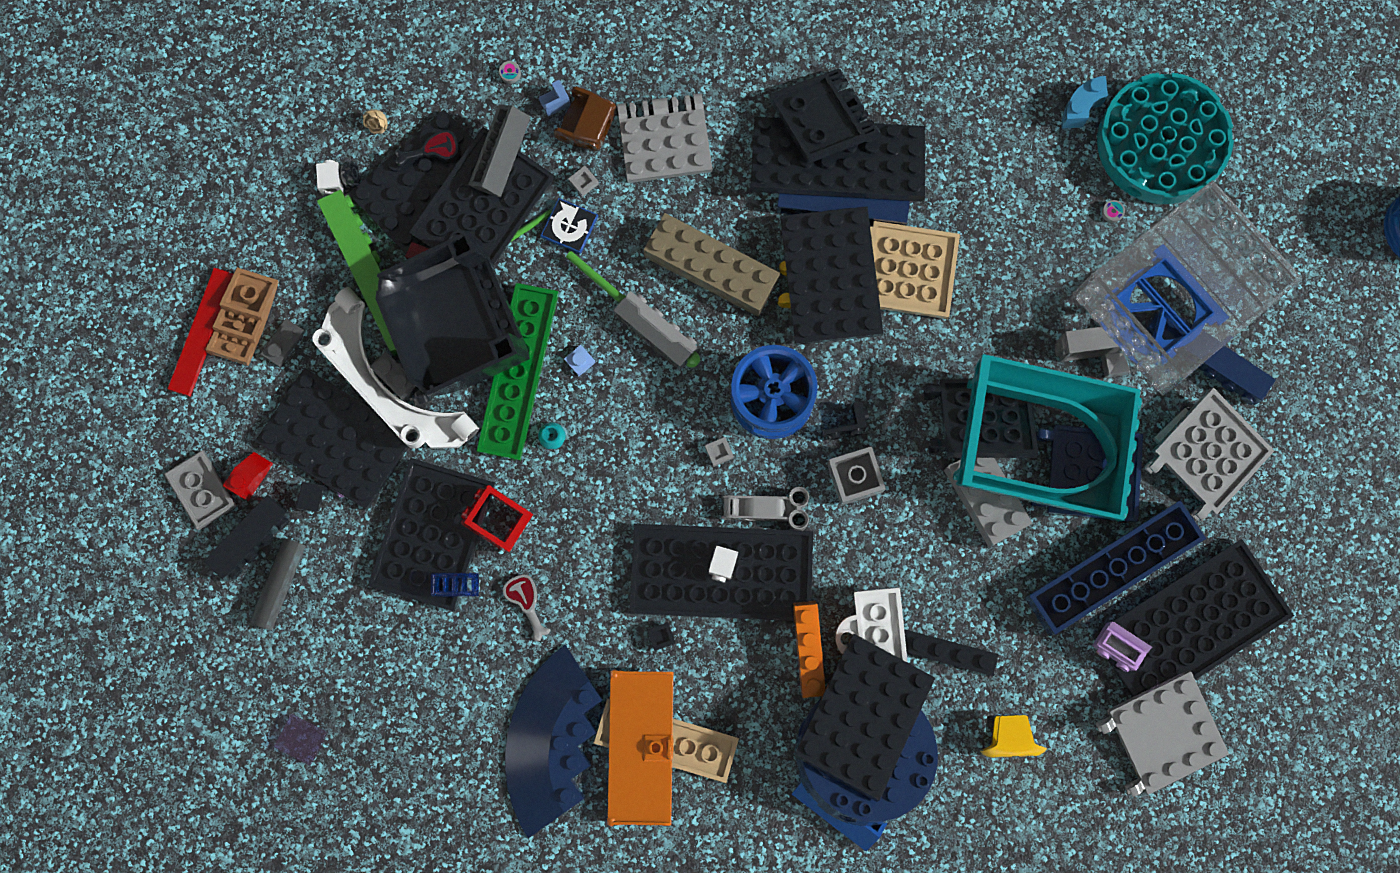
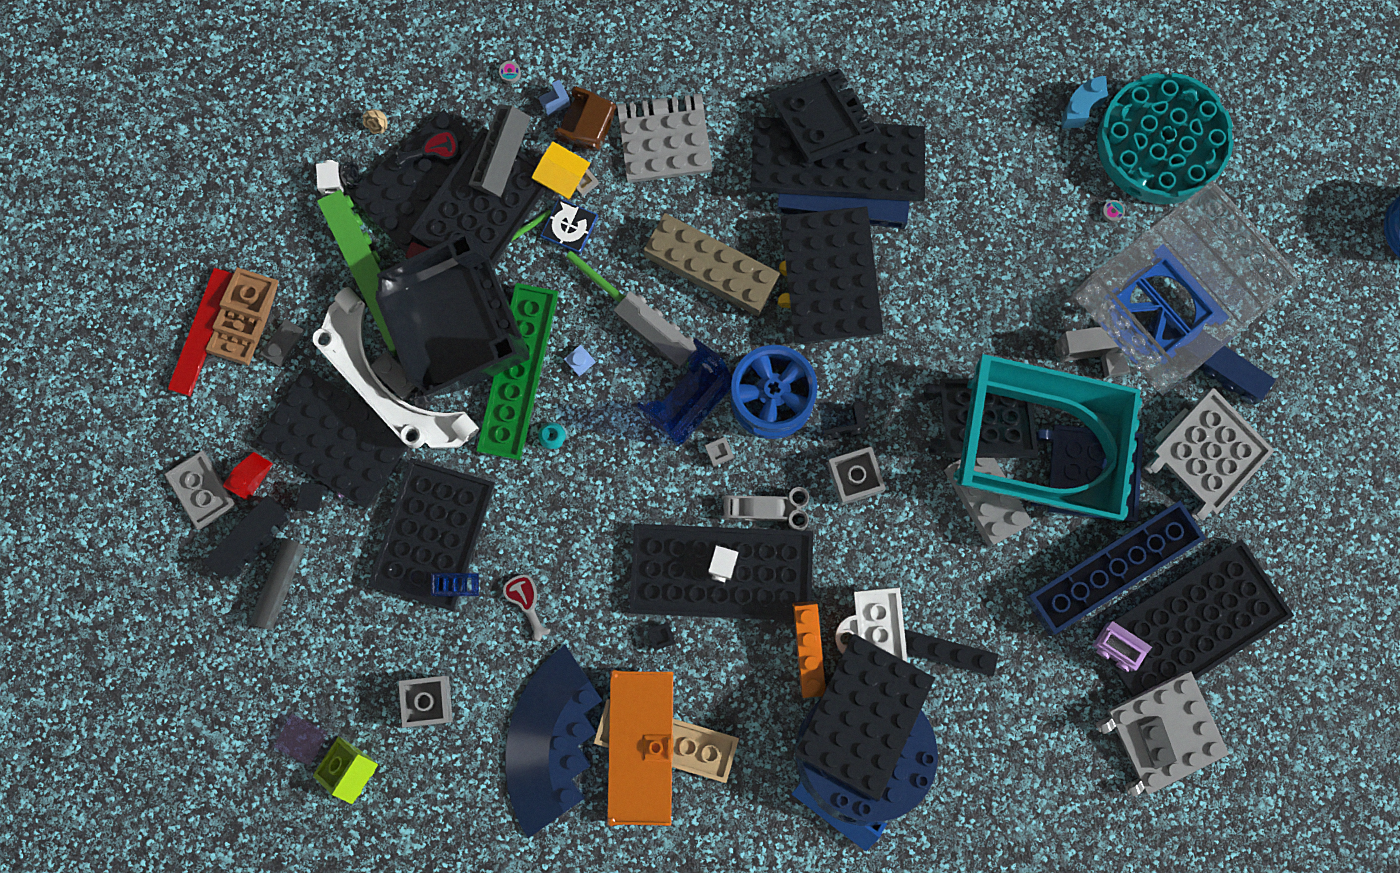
(345, 770): none -> lime slope
(425, 701): none -> light grey brick
(515, 530): red window -> none
(560, 170): none -> yellow slope
(692, 397): none -> clear blue windscreen
(914, 268): tan plate -> none
(1012, 738): yellow piece -> none
(1157, 742): none -> dark grey plate

